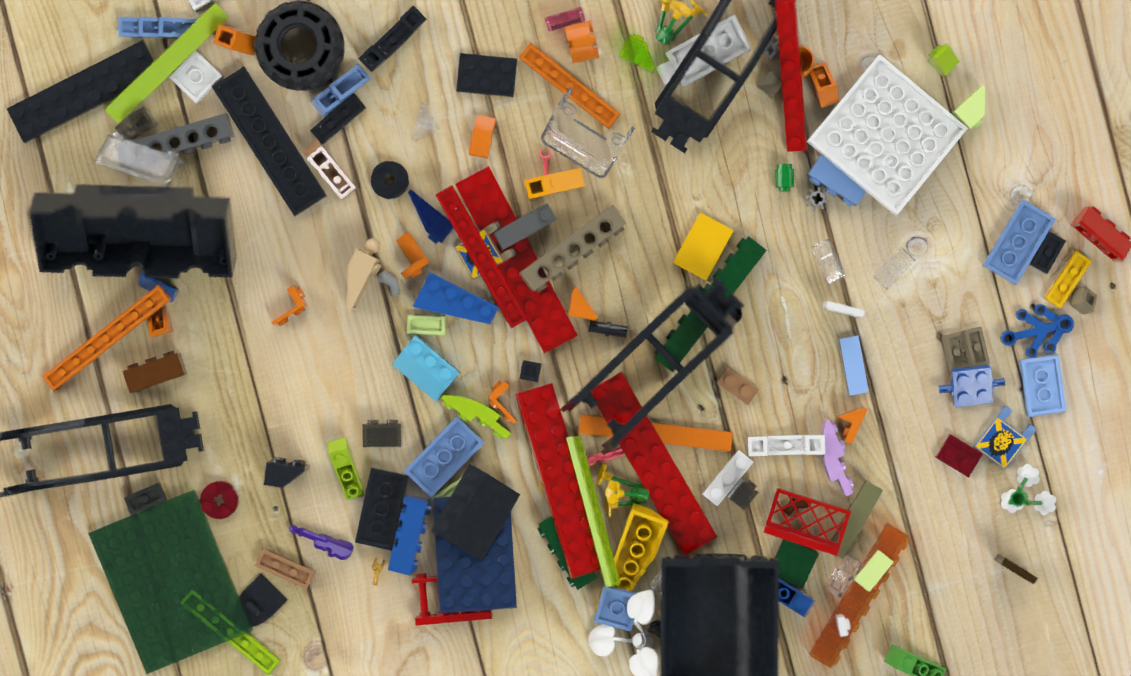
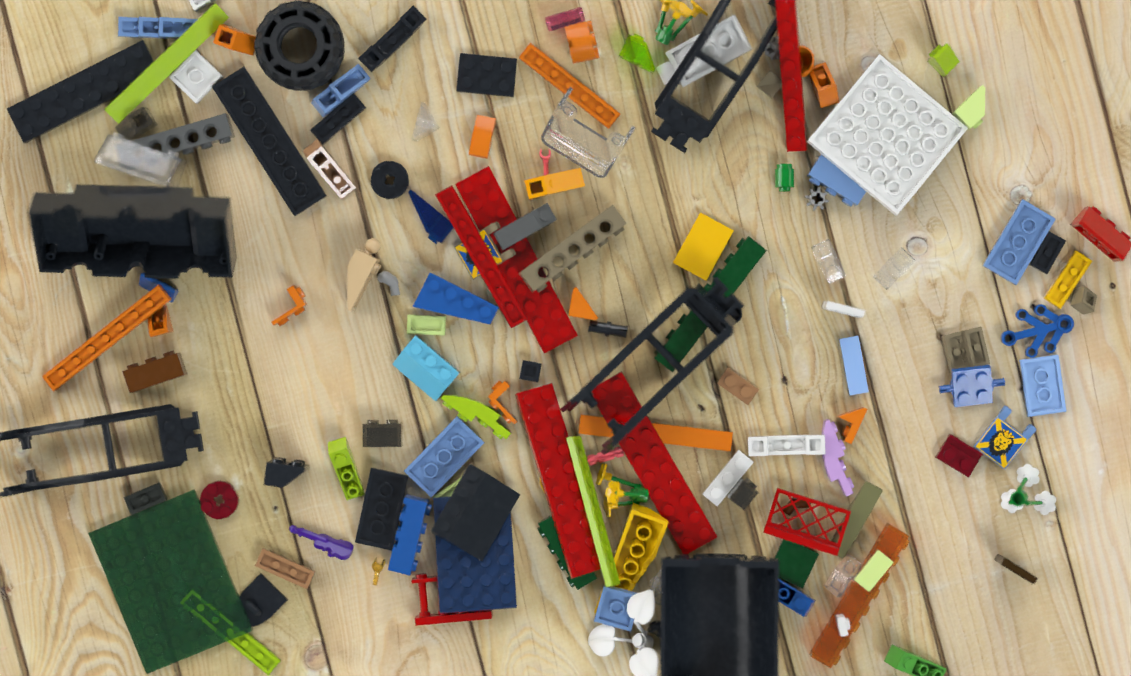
(414, 255): orange bracket -> none

